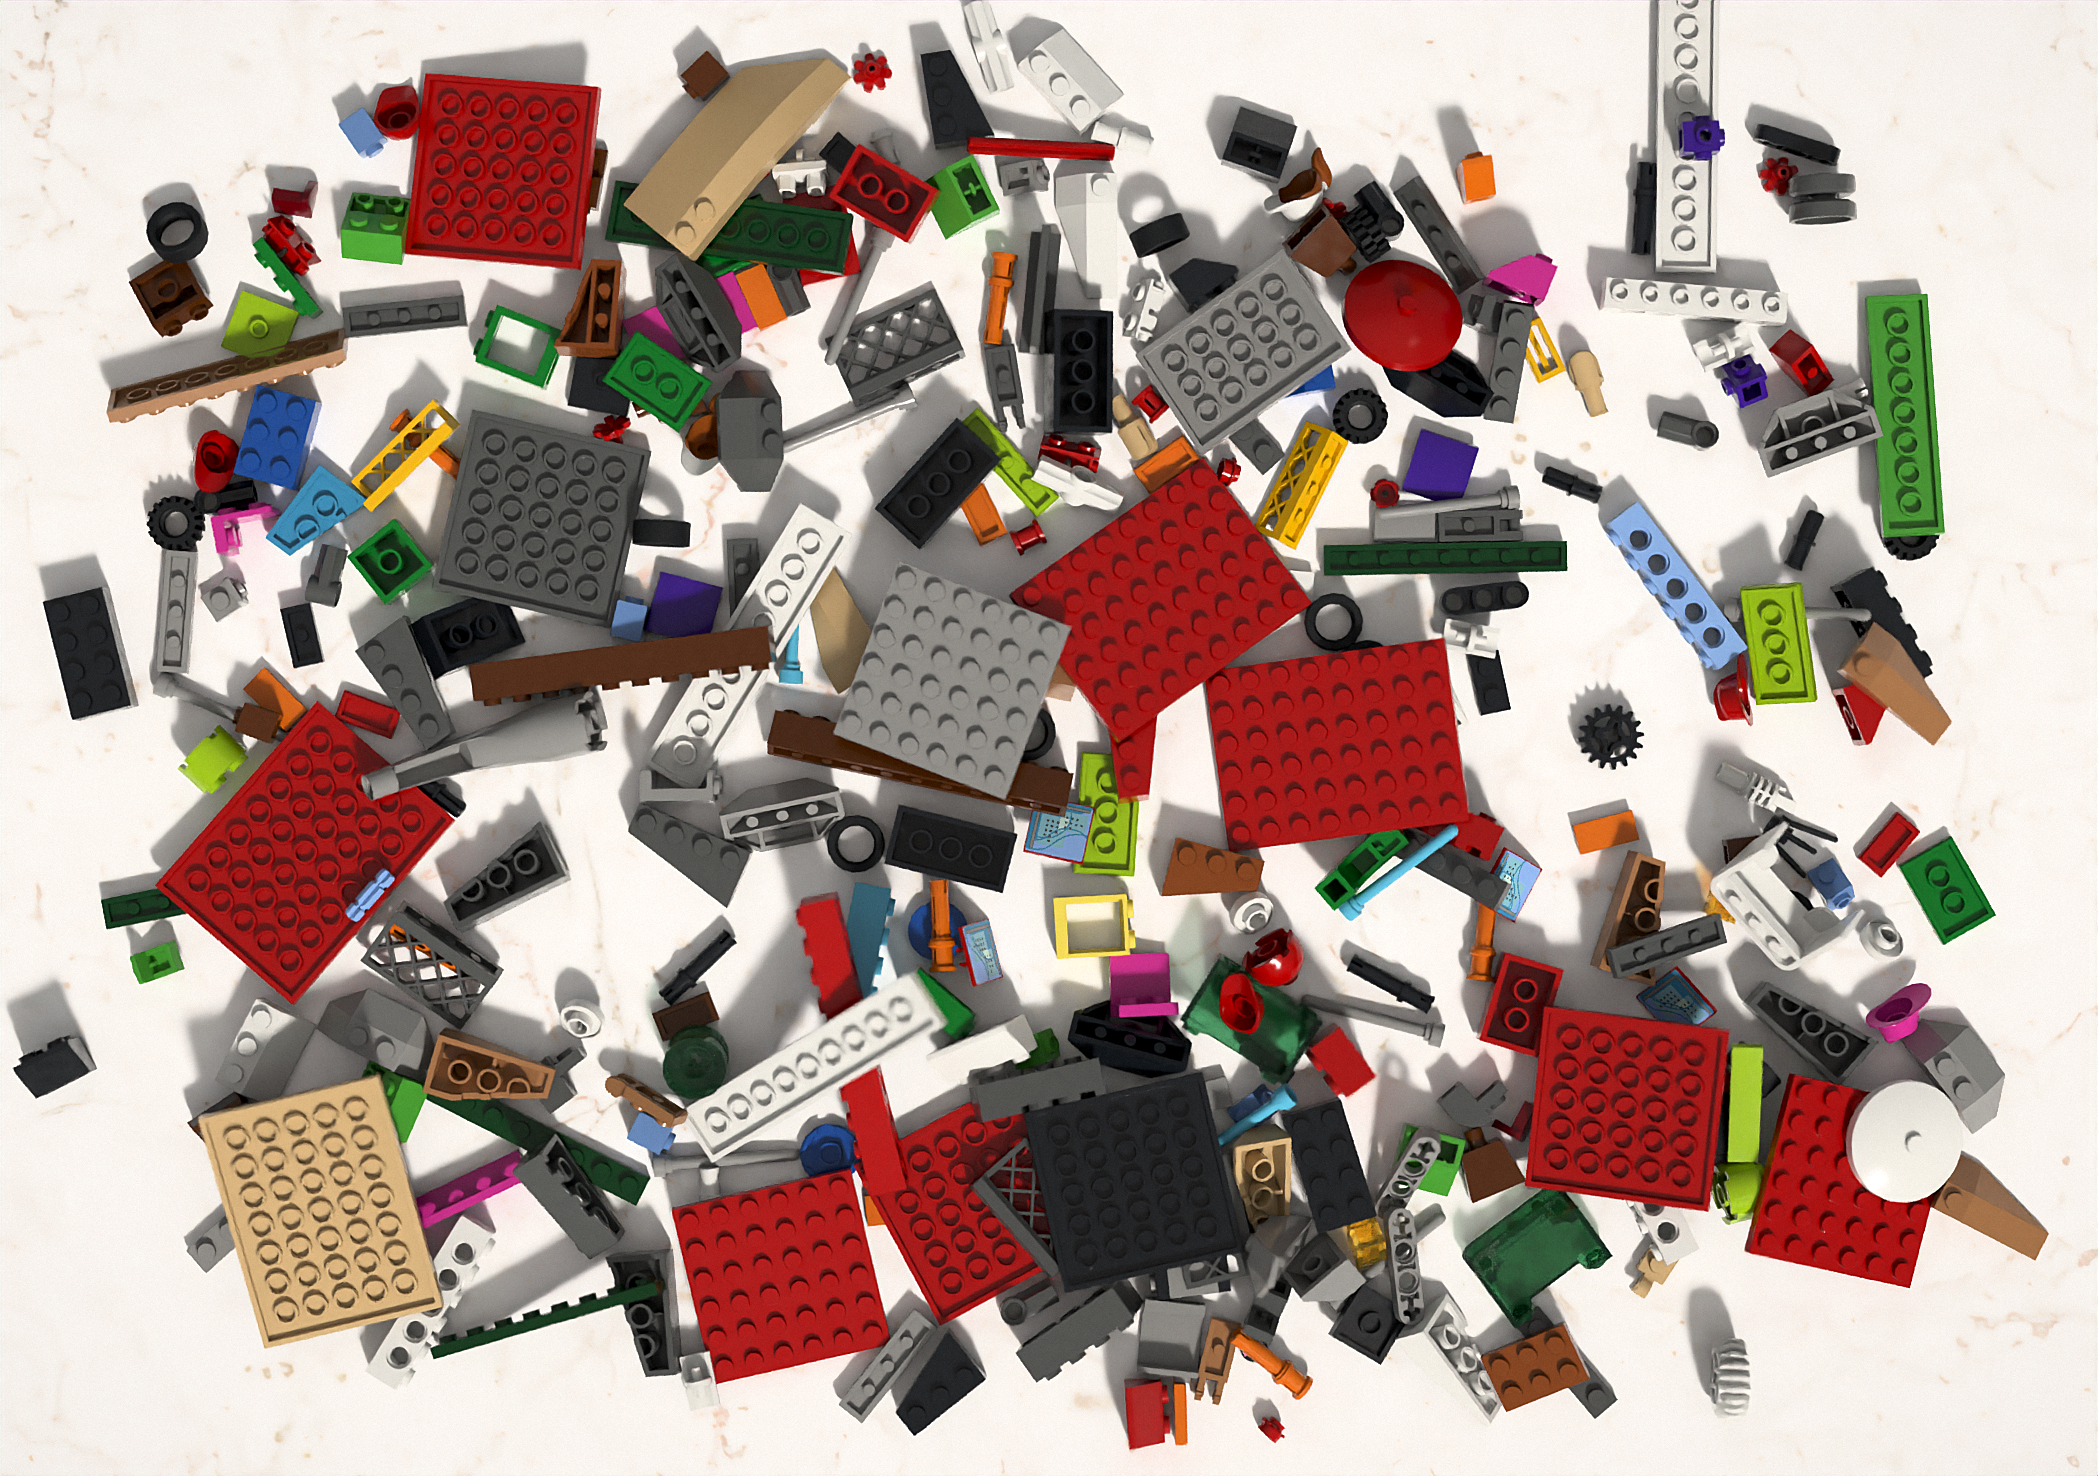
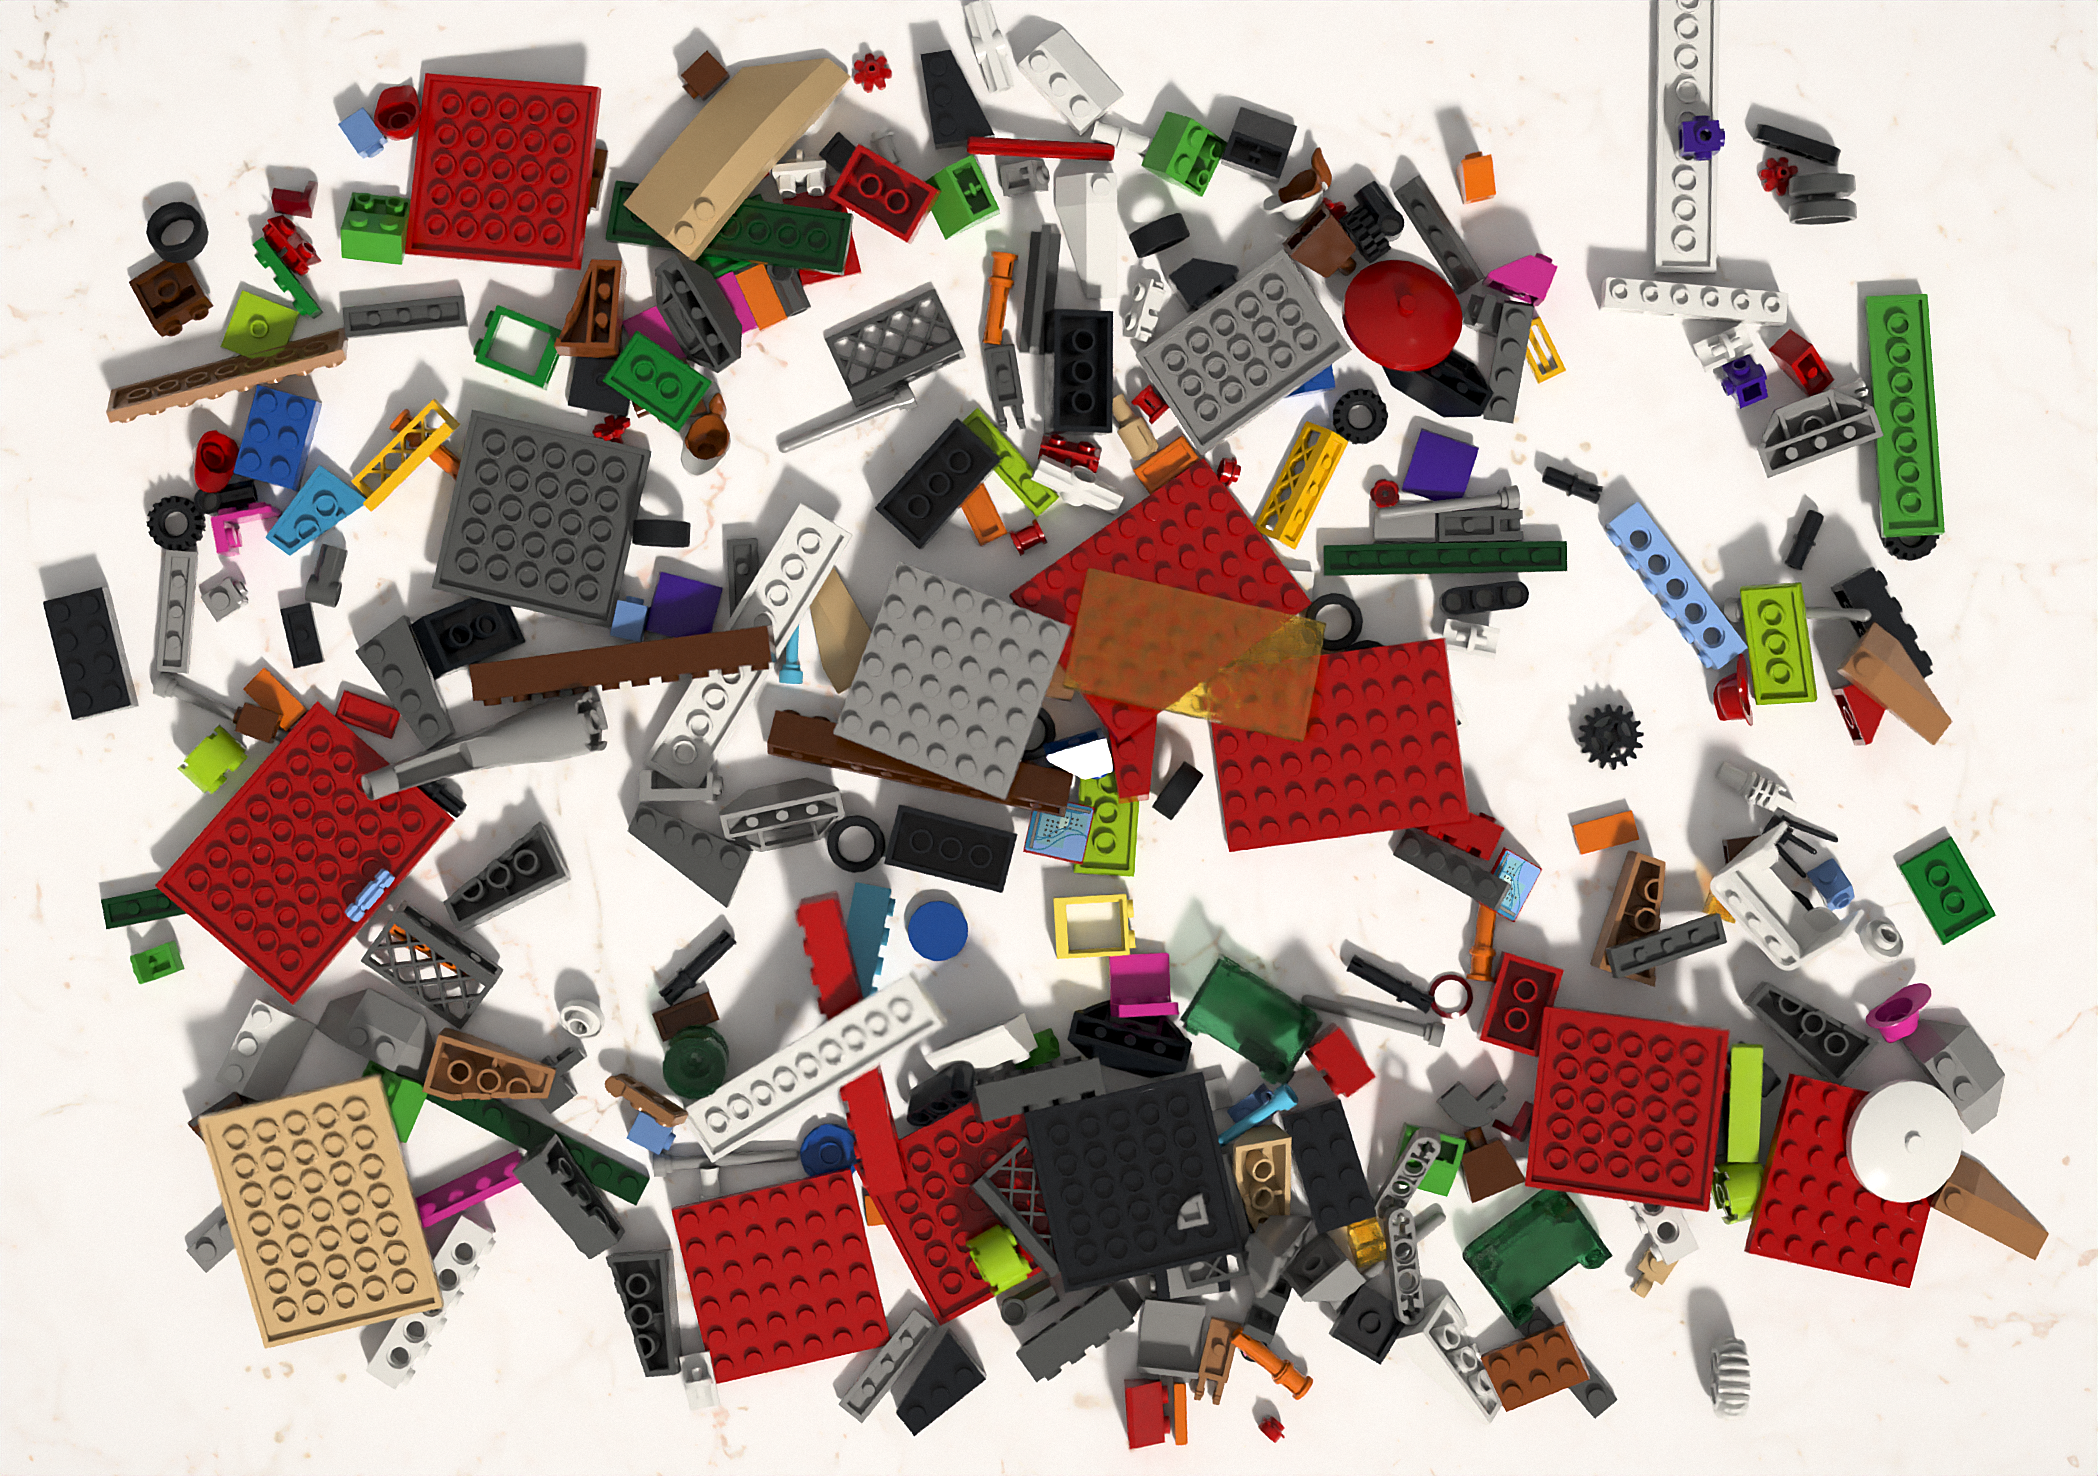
(58, 1066): black slope -> none
(392, 562): green brick -> none
(559, 1313): dark green plate -> none
(750, 430): dark grey wedge -> none
(879, 243): light grey piece -> none
(940, 1095): none -> black beam
(941, 940): orange pin -> none
(957, 1013): green window -> none
(980, 952): piece -> none
(997, 1259): none -> lime brick
(1081, 754): none -> slope
(1177, 790): none -> black tyre
(1184, 153): none -> bright green slope
(1192, 1213): none -> light grey tile
(1194, 655): none -> clear yellow plate
(1209, 870): dark orange wedge -> none
(1240, 1004): red piece -> none
(1251, 913): white plate -> none
(1257, 447): dark grey hinge -> none
(1276, 959): red cylinder -> none
(1353, 906): medium azure piece -> none
(1359, 866): green arch -> none
(1437, 982): none -> dark red piece
(1489, 684): black plate -> none
(1587, 379): tan arm -> none
(1643, 212): black pin -> none
(1676, 999): piece -> none
(1684, 429): dark grey piece -> none
(1888, 844): red tile -> none

